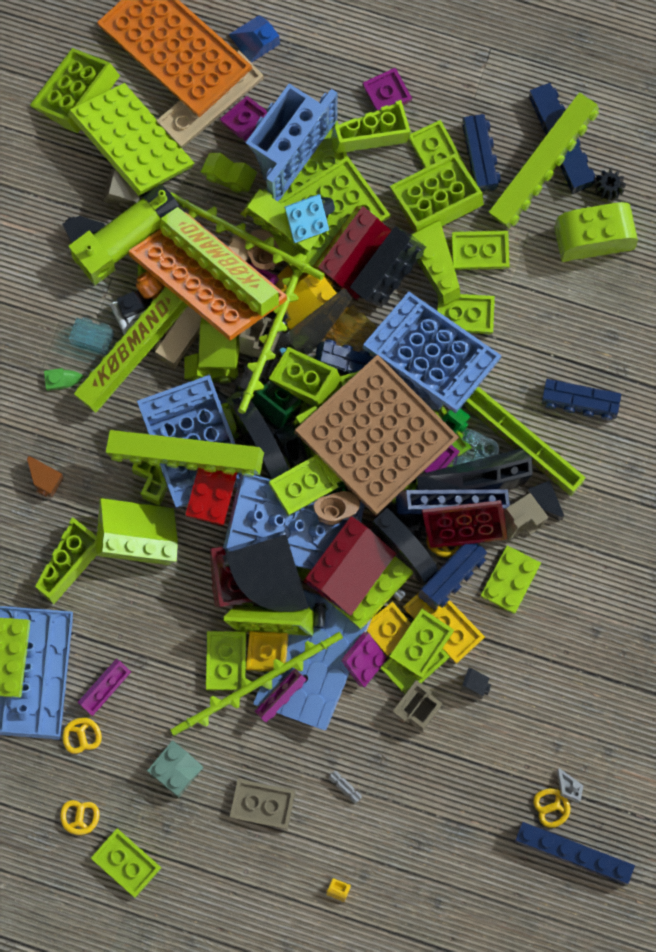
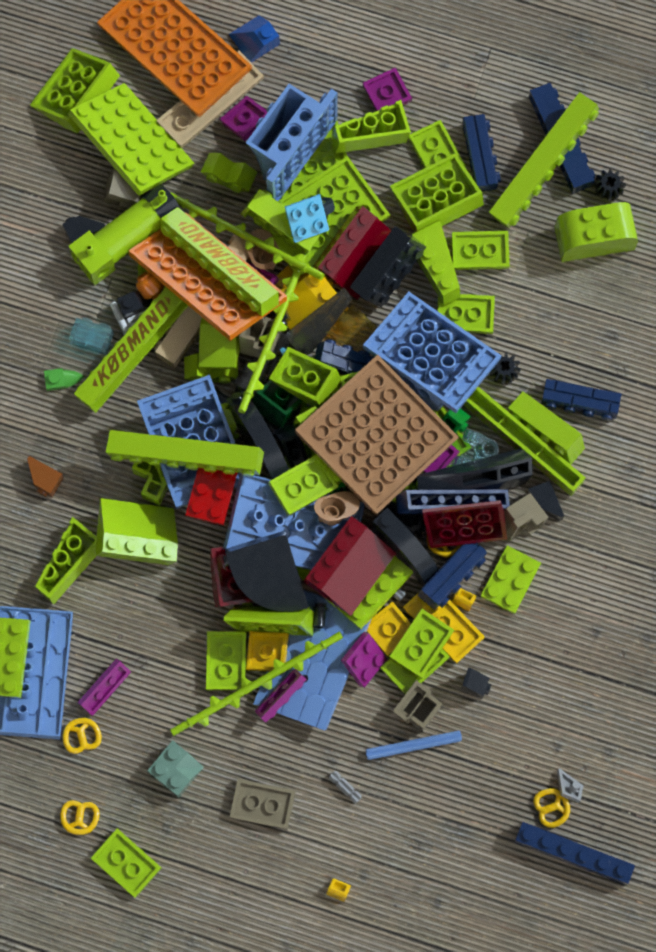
(413, 745): none -> medium blue axle
(464, 599): none -> yellow slope
(508, 374): none -> black gear
(548, 427): none -> lime wedge

